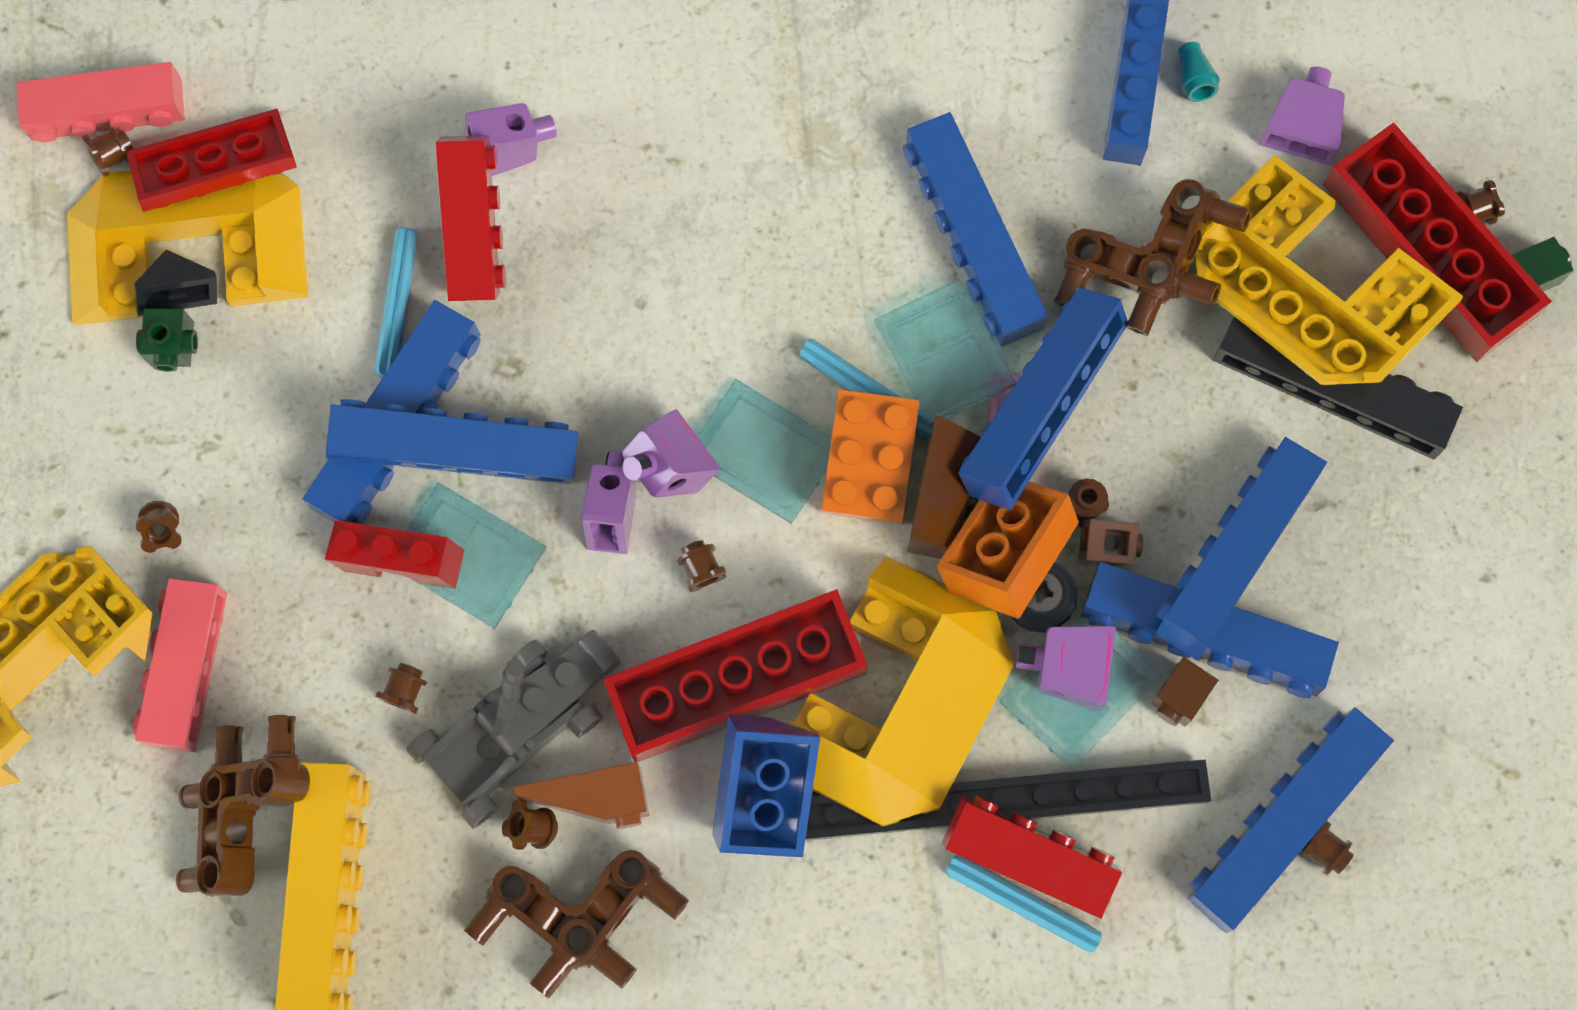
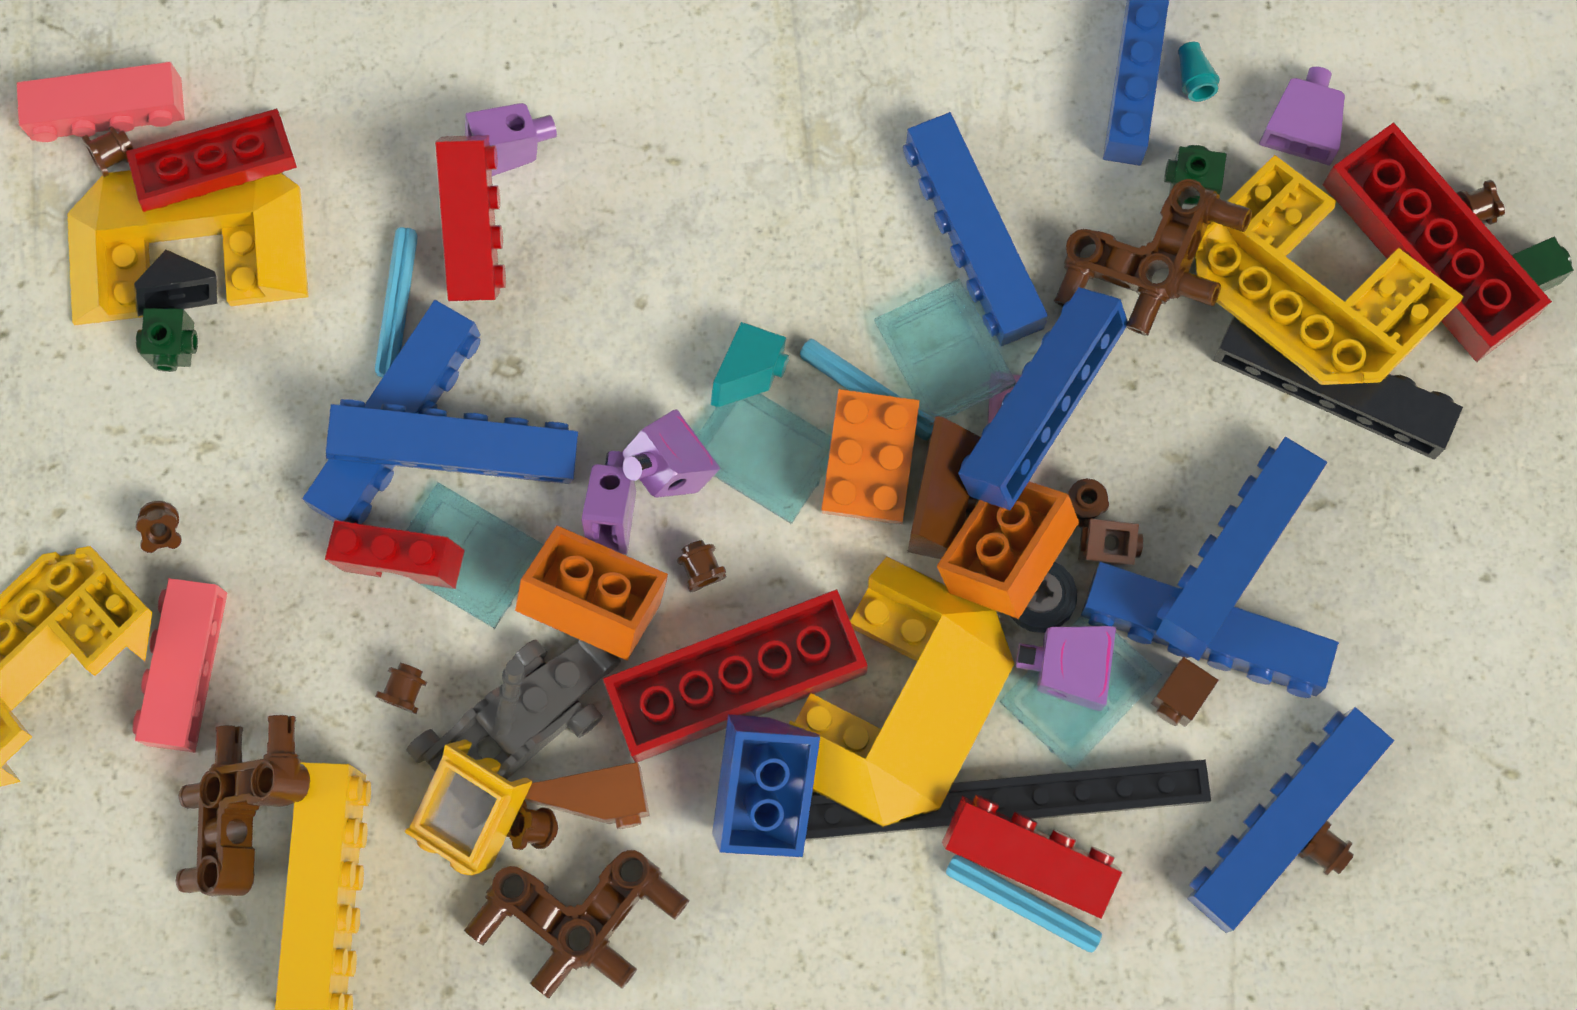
(467, 810): none -> yellow window
(591, 592): none -> orange brick
(749, 365): none -> teal slope
(1197, 164): none -> dark green brick

